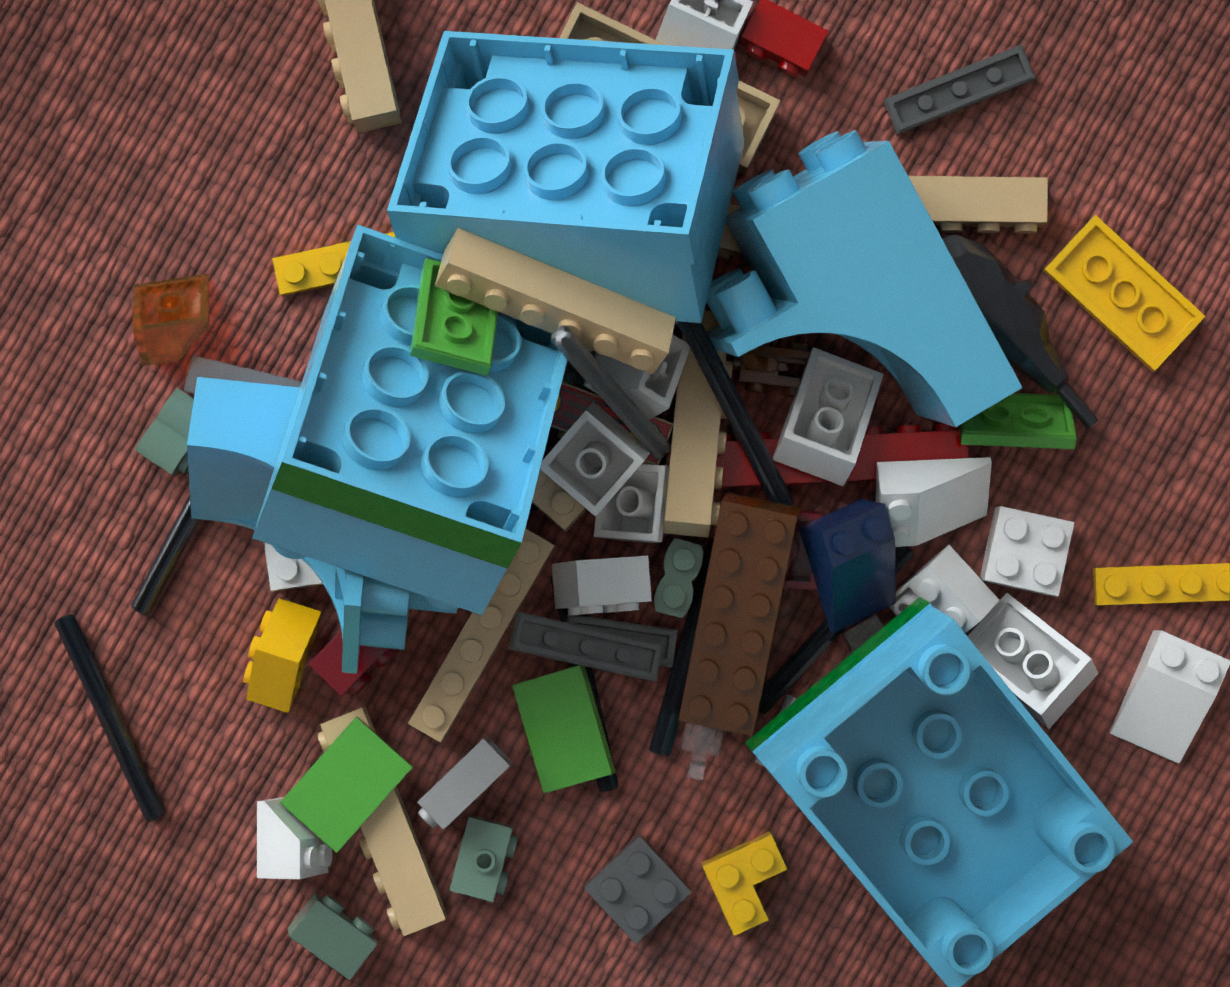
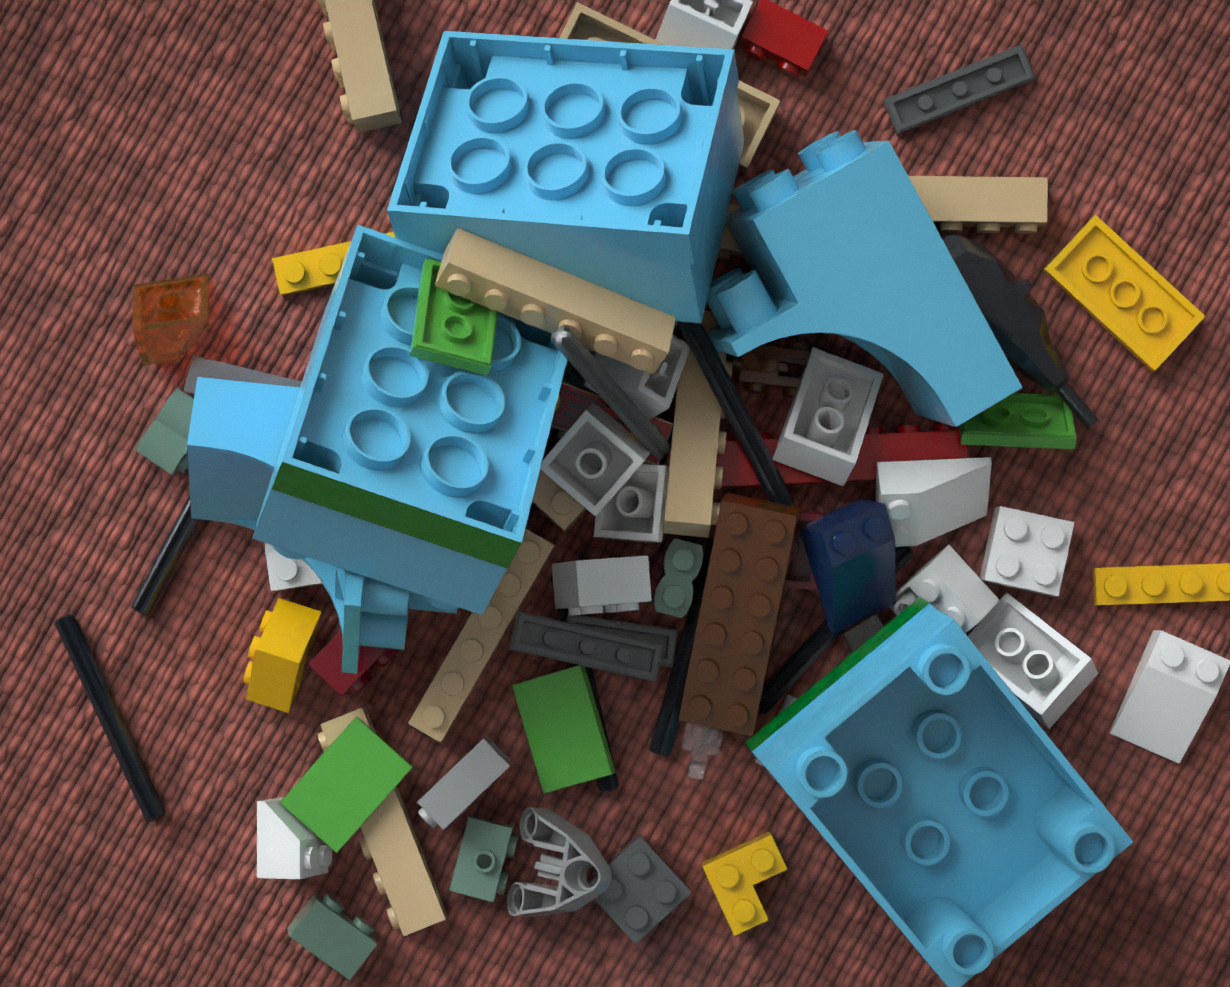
(571, 871): none -> light grey connector

